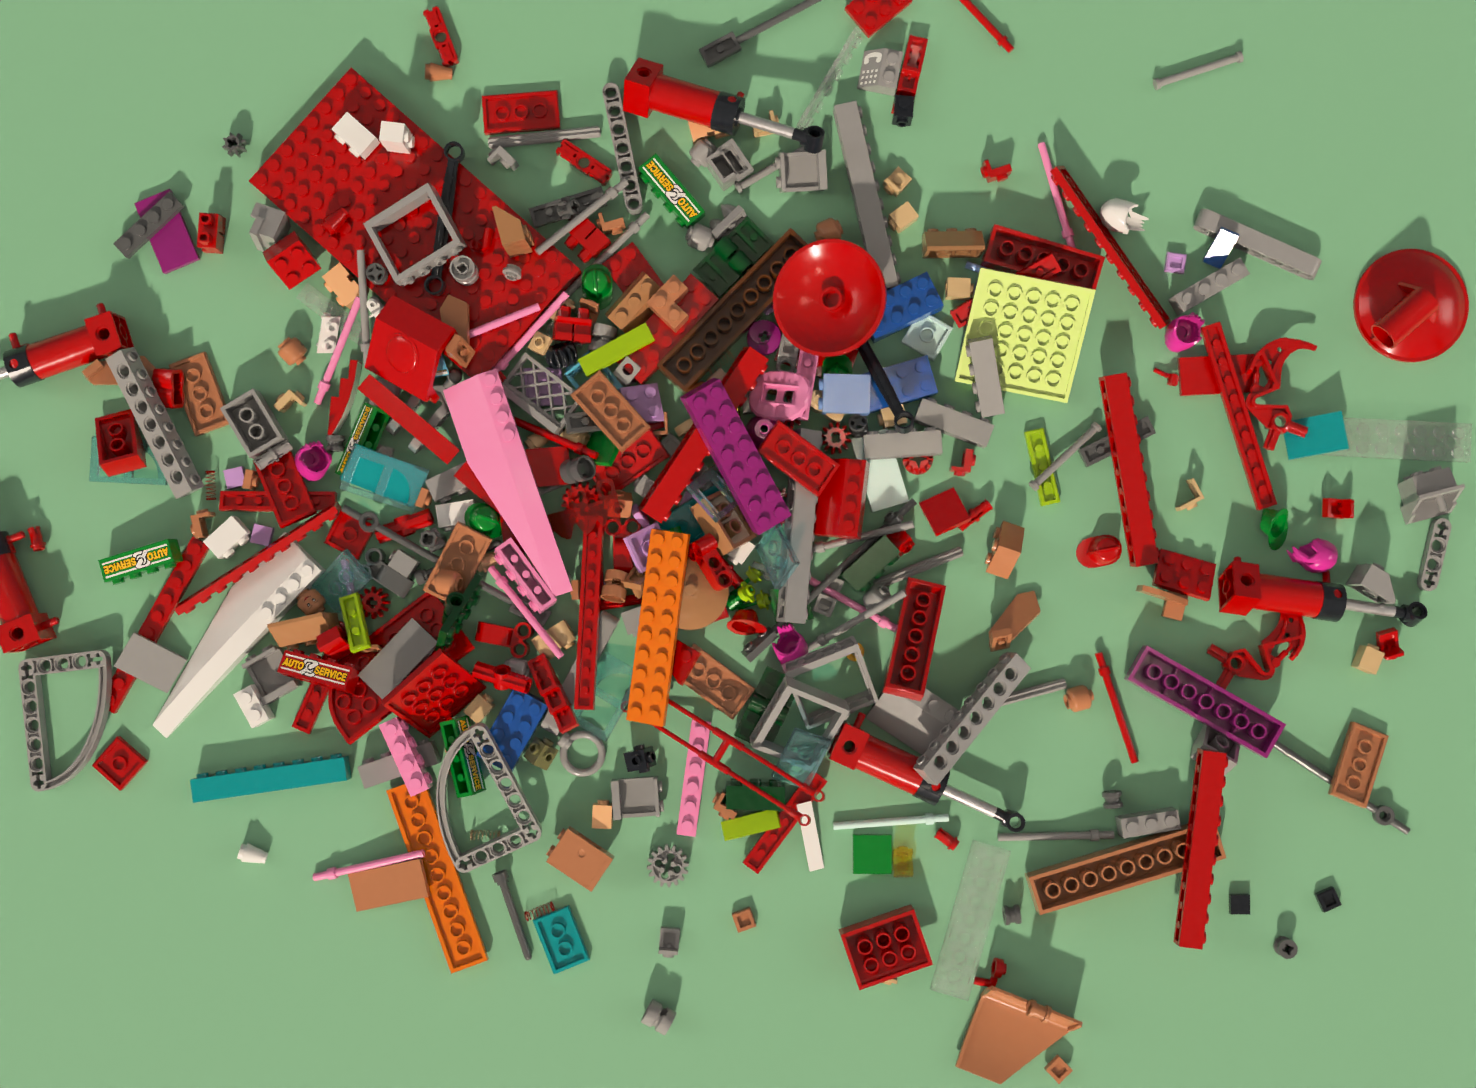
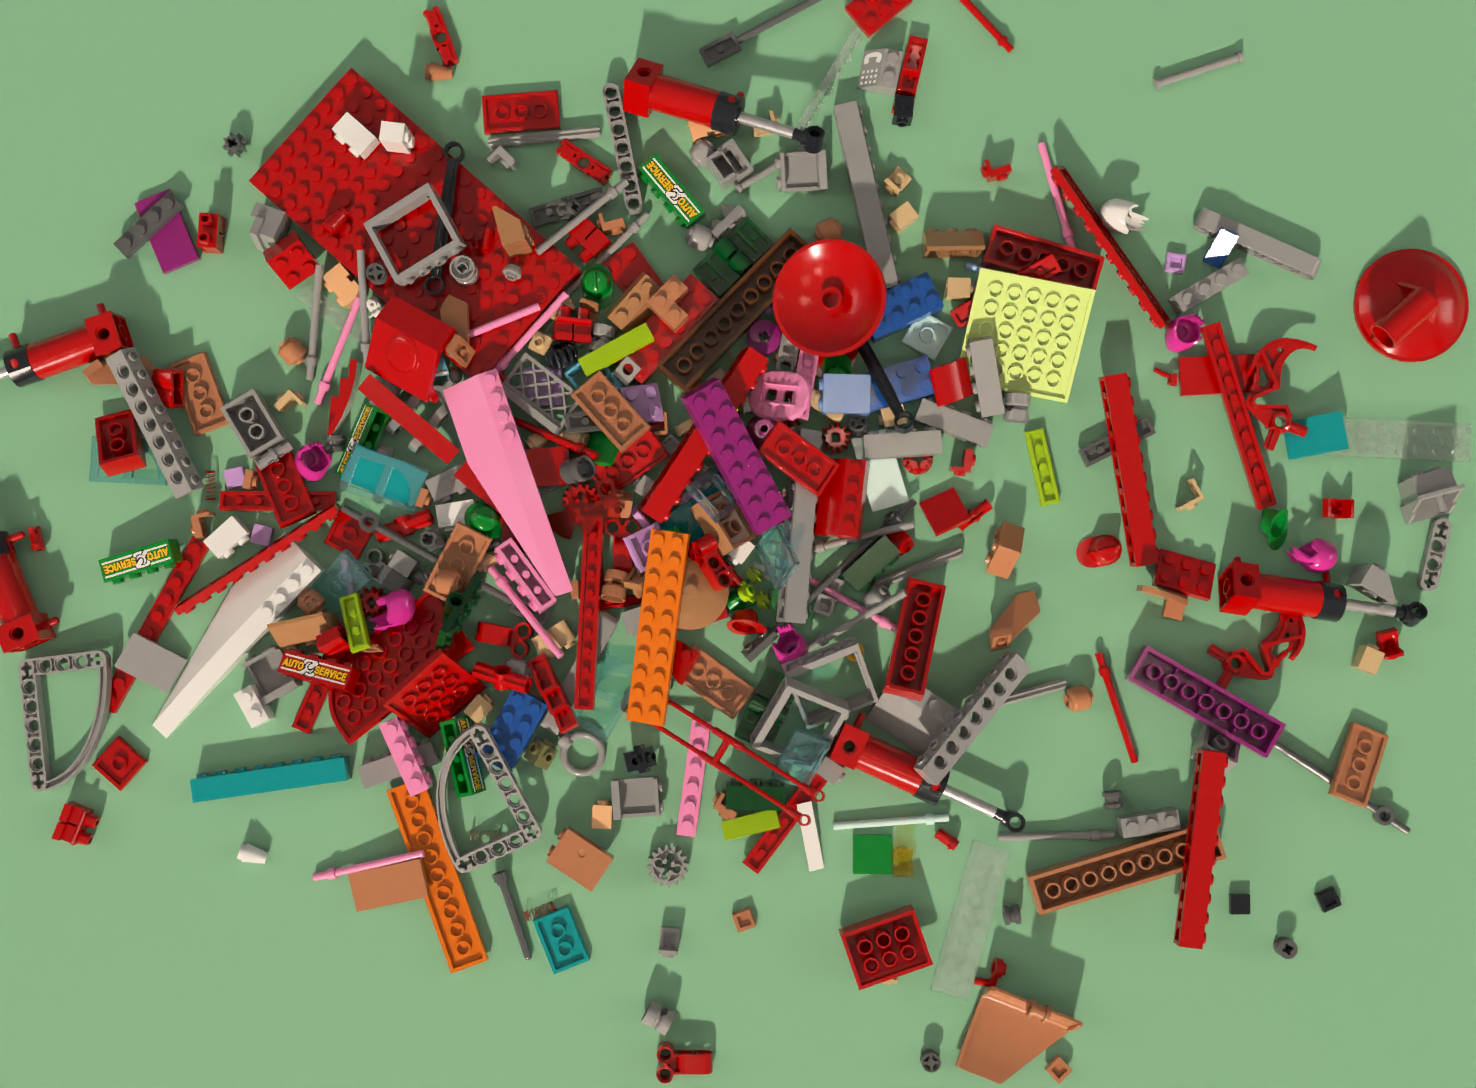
(74, 823): none -> red hips
(311, 359): none -> light grey bar
(328, 333): white hinge -> none
(398, 658): light grey tile -> none
(400, 609): none -> dark pink helmet
(683, 1062): none -> red piece
(831, 770): none -> light grey brick
(930, 1065): none -> dark grey wheel
(951, 381): none -> red slope
(1017, 407): none -> light grey wheel
(1095, 427): light grey bar -> none

